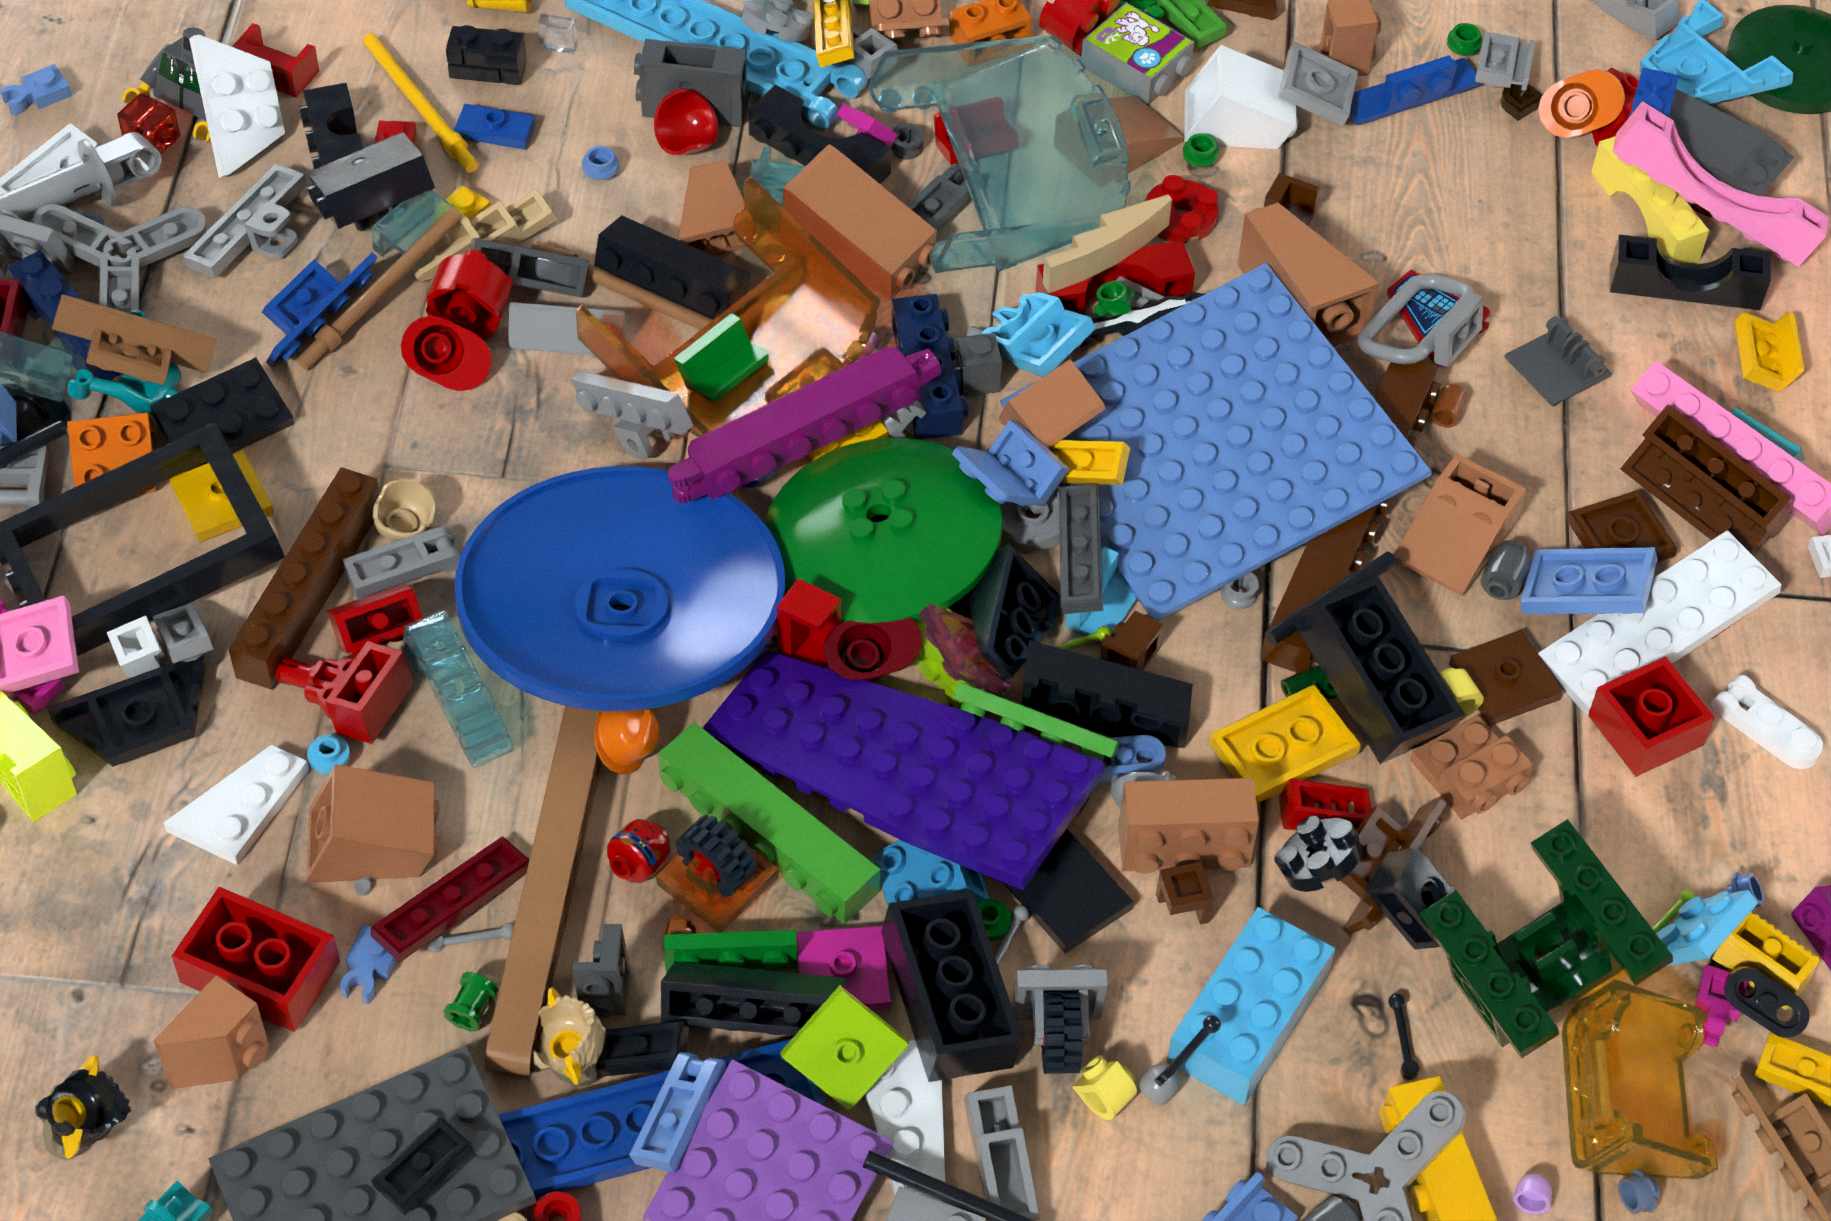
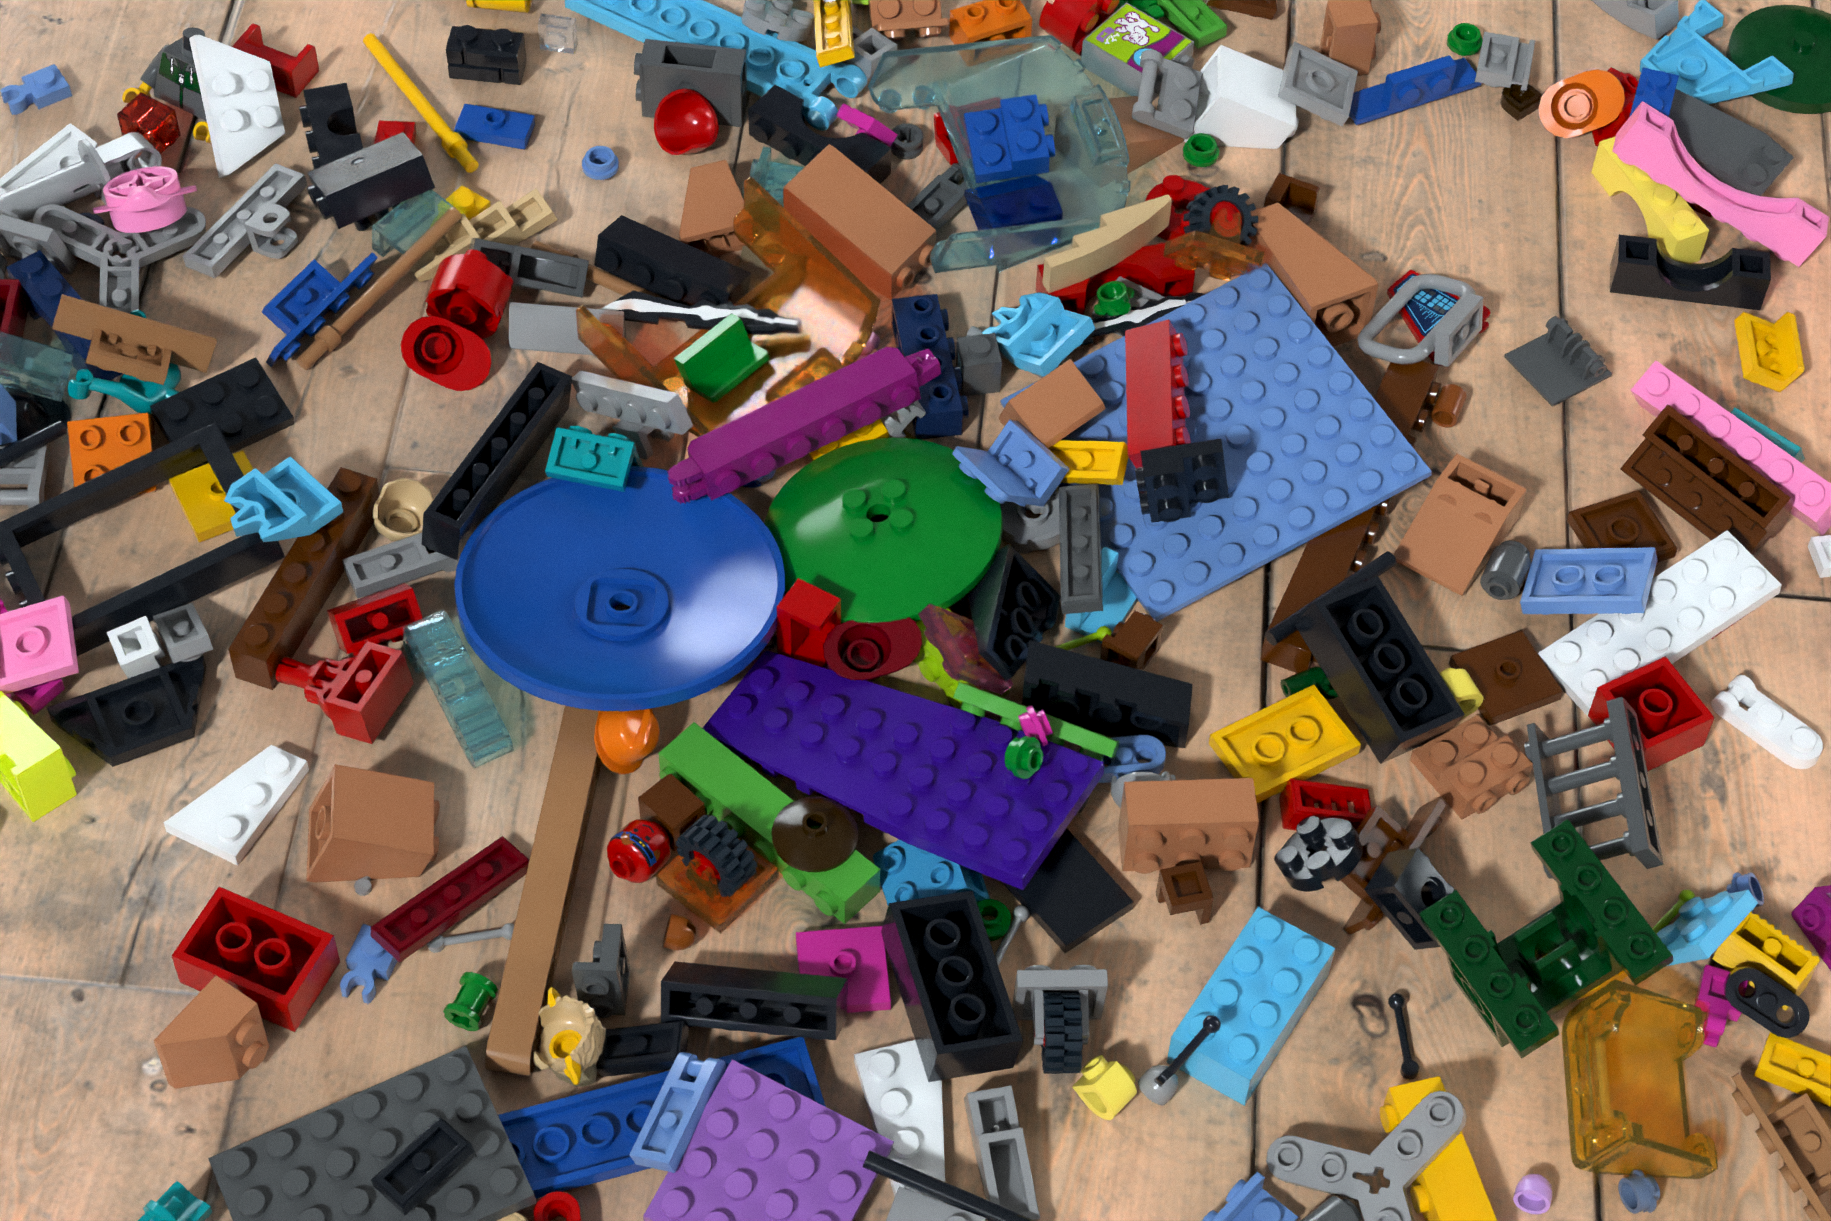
(81, 1110): black hair -> none
(145, 199): none -> bright pink piece
(281, 503): none -> medium azure plate
(325, 762): medium azure plate -> none
(496, 460): none -> black brick
(592, 458): none -> teal bracket
(671, 807): none -> reddish brown panel
(702, 315): none -> black sword
(748, 949): green plate -> none
(814, 848): none -> dark brown dish
(844, 1048): lime plate -> none
(1009, 139): none -> blue plate
(1014, 203): none -> clear blue slope
(1024, 756): none -> green plate
(1035, 725): none -> dark pink plate
(1155, 389): none -> red brick
(1176, 98): none -> light grey plate
(1180, 476): none -> black plate
(1218, 235): none -> clear orange plate
(1238, 599): light grey bush -> none
(1626, 765): none -> dark grey fence

